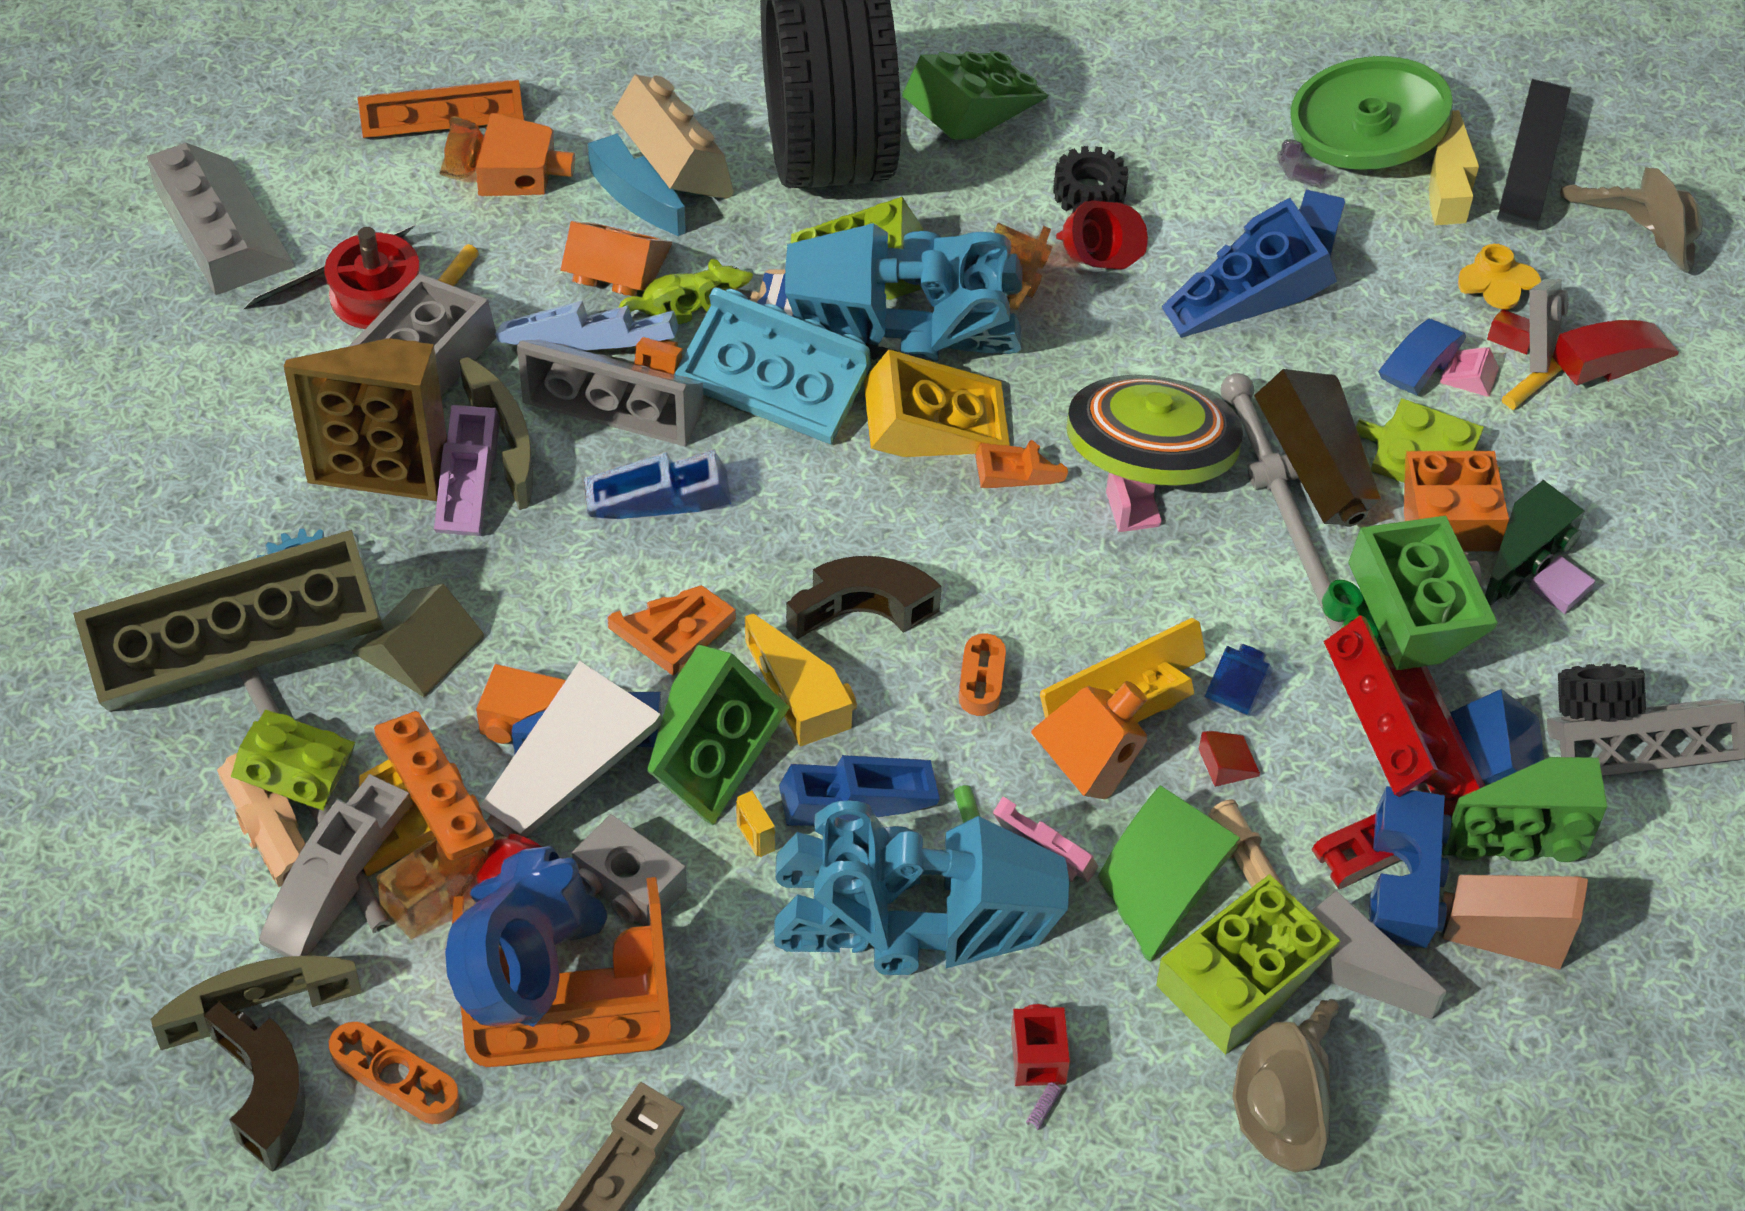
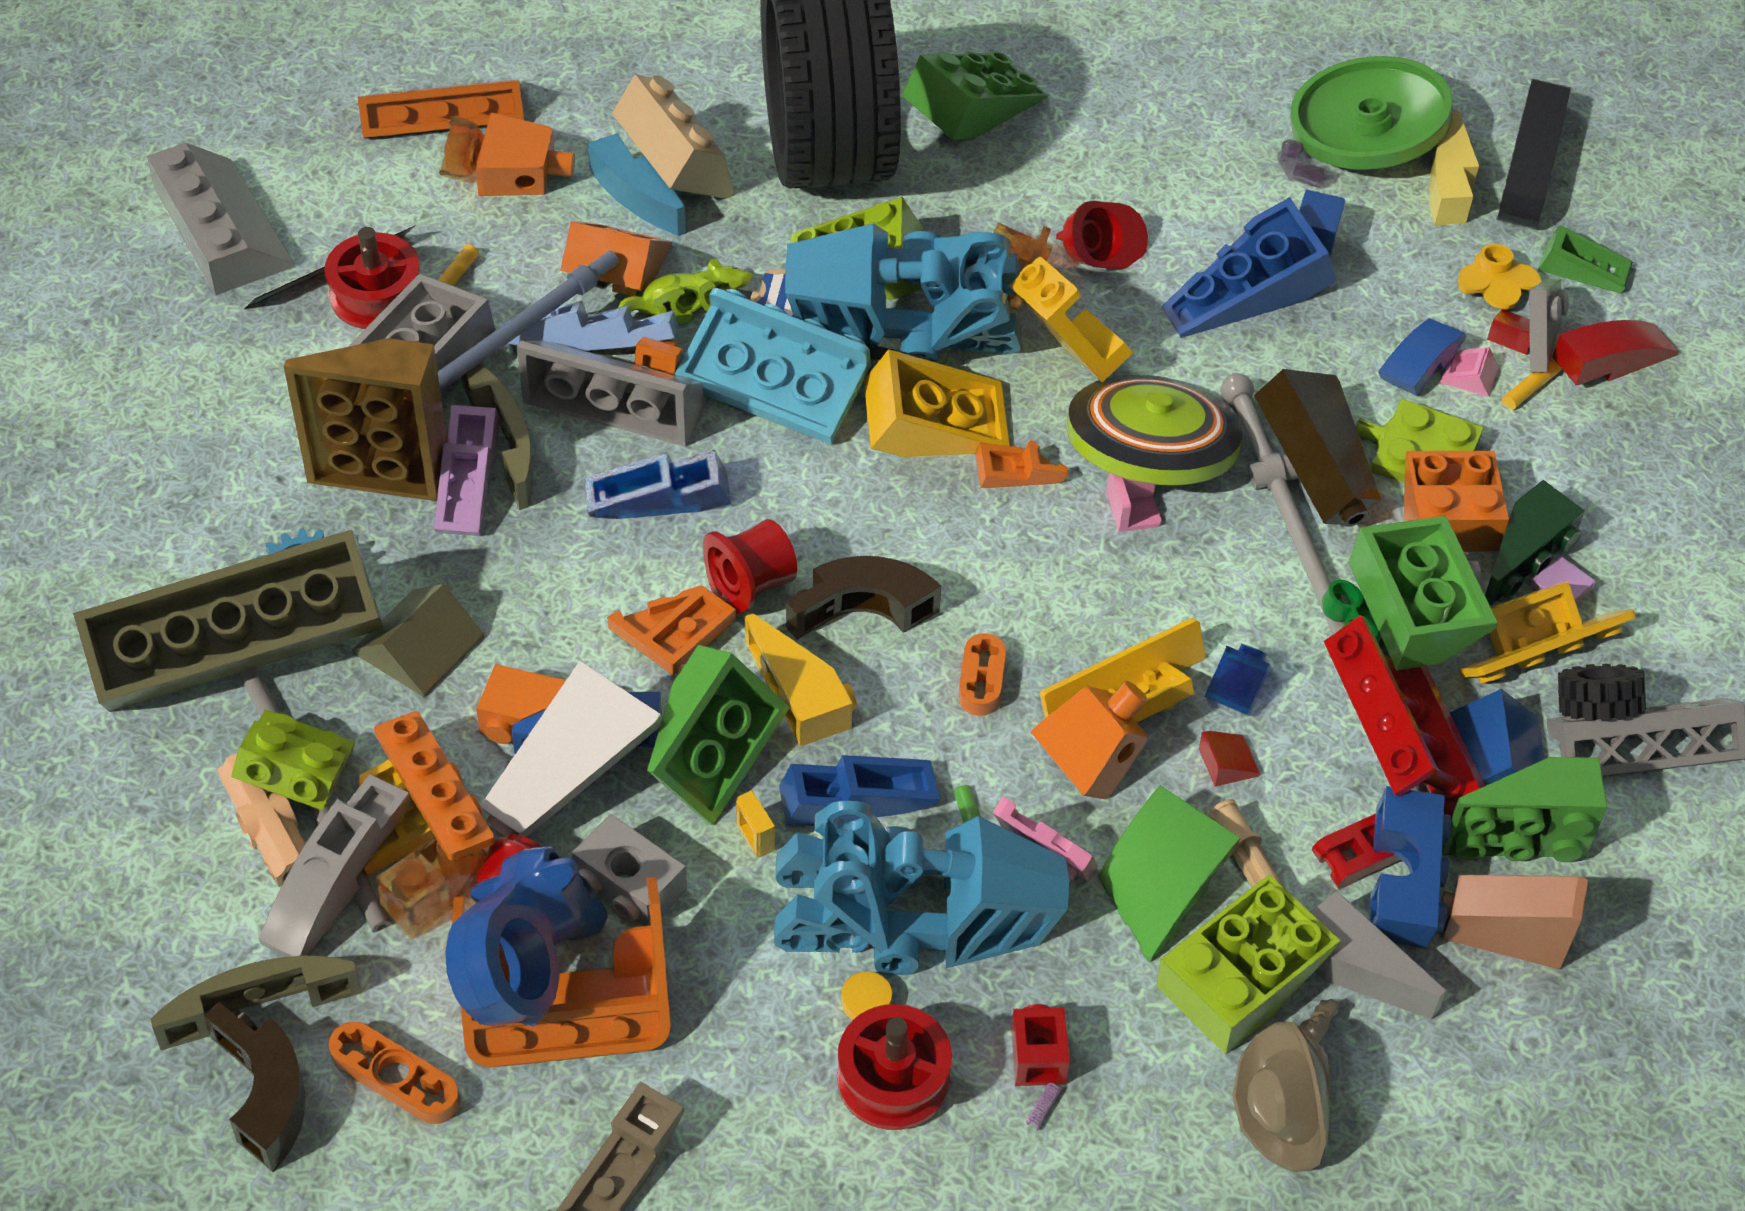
(578, 282): none -> sand blue bar
(748, 563): none -> red piece
(864, 992): none -> yellow tile
(894, 1066): none -> red wheel
(1085, 337): none -> yellow panel
(1089, 166): black tyre -> none
(1537, 625): none -> yellow bracket
(1572, 258): none -> bright green slope
(1657, 206): dark tan hat -> none

